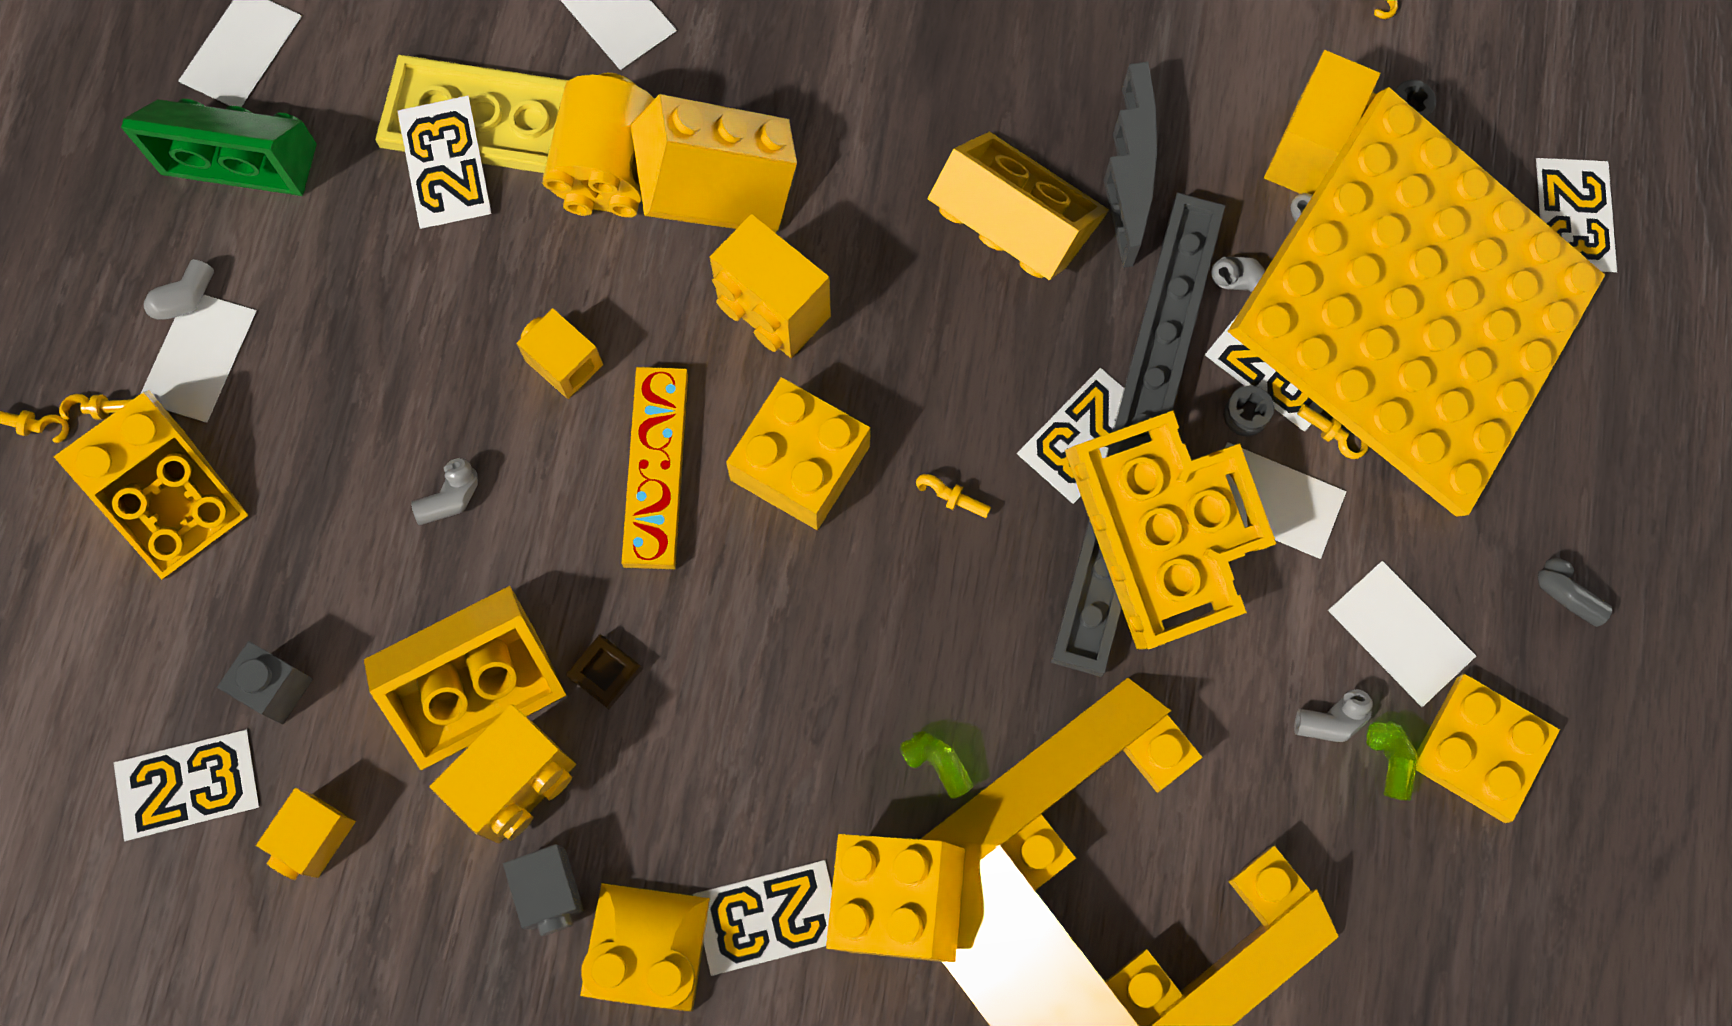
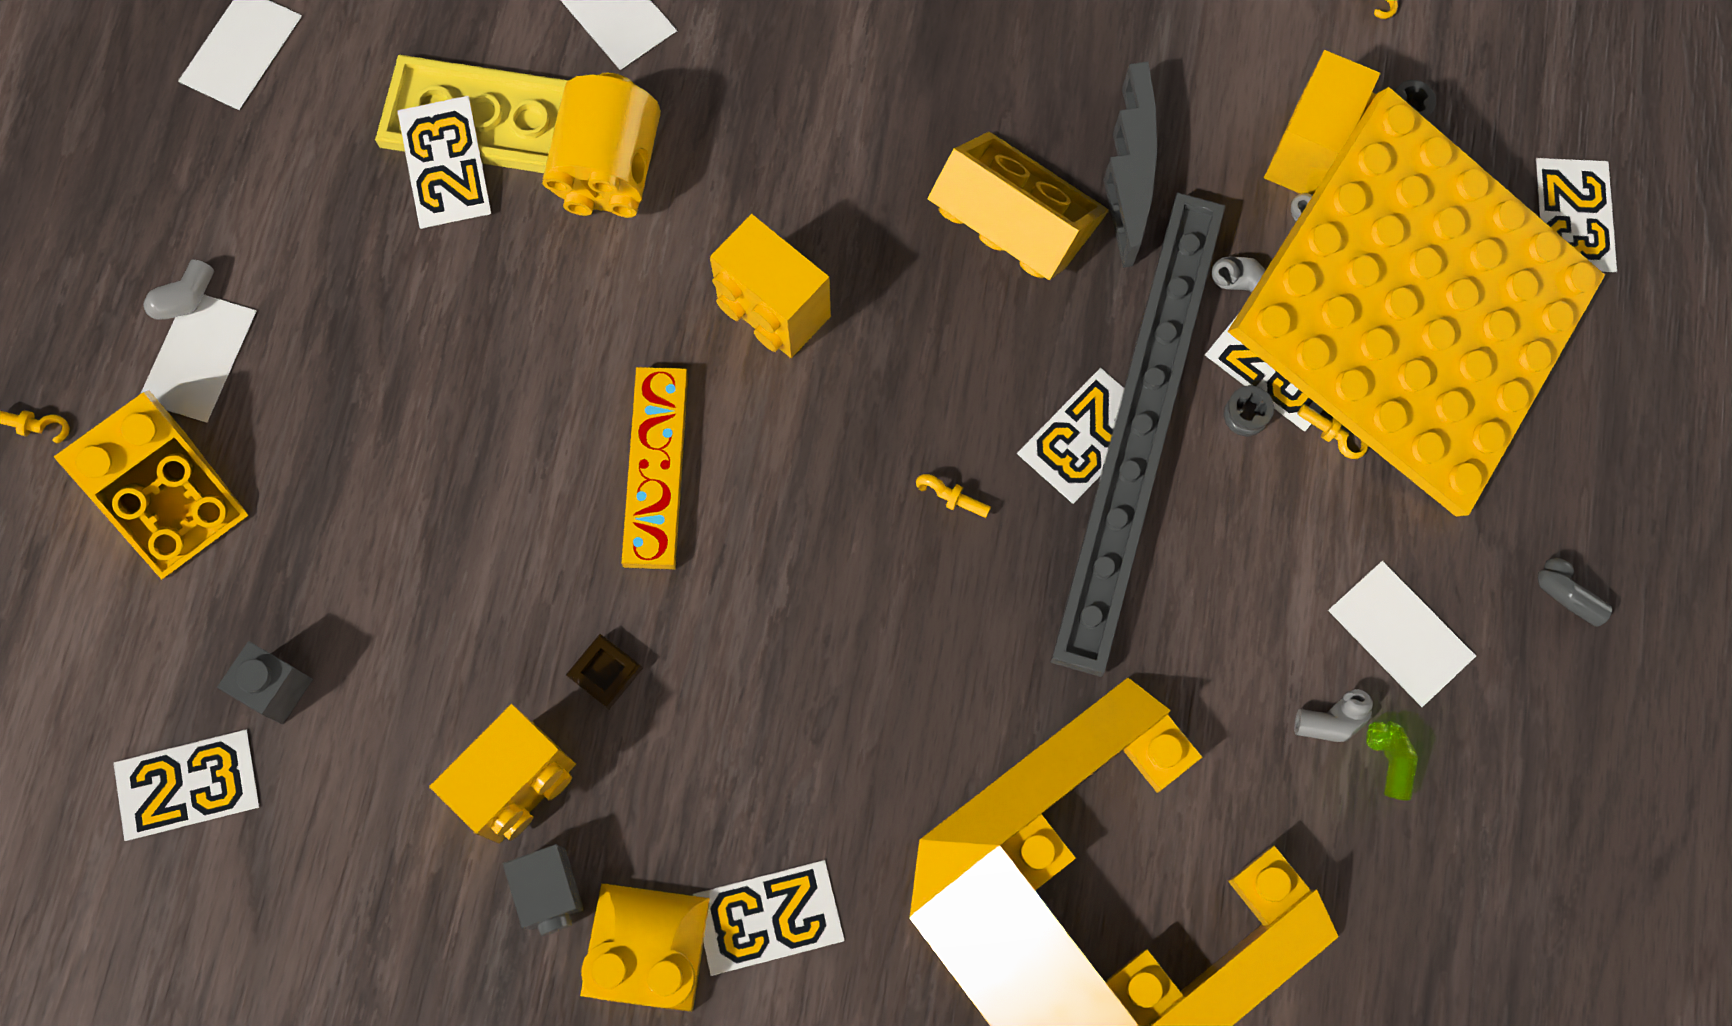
(98, 406): yellow hand -> none
(224, 145): green slope -> none
(304, 835): yellow brick -> none
(453, 497): light grey arm -> none
(461, 676): yellow slope -> none
(559, 352): yellow brick -> none
(712, 163): yellow slope -> none
(799, 453): yellow brick -> none
(896, 897): yellow brick -> none
(942, 757): clear neon green arm -> none
(1169, 526): yellow piece -> none
(1295, 504): white sticker -> none
(1485, 748): yellow plate -> none

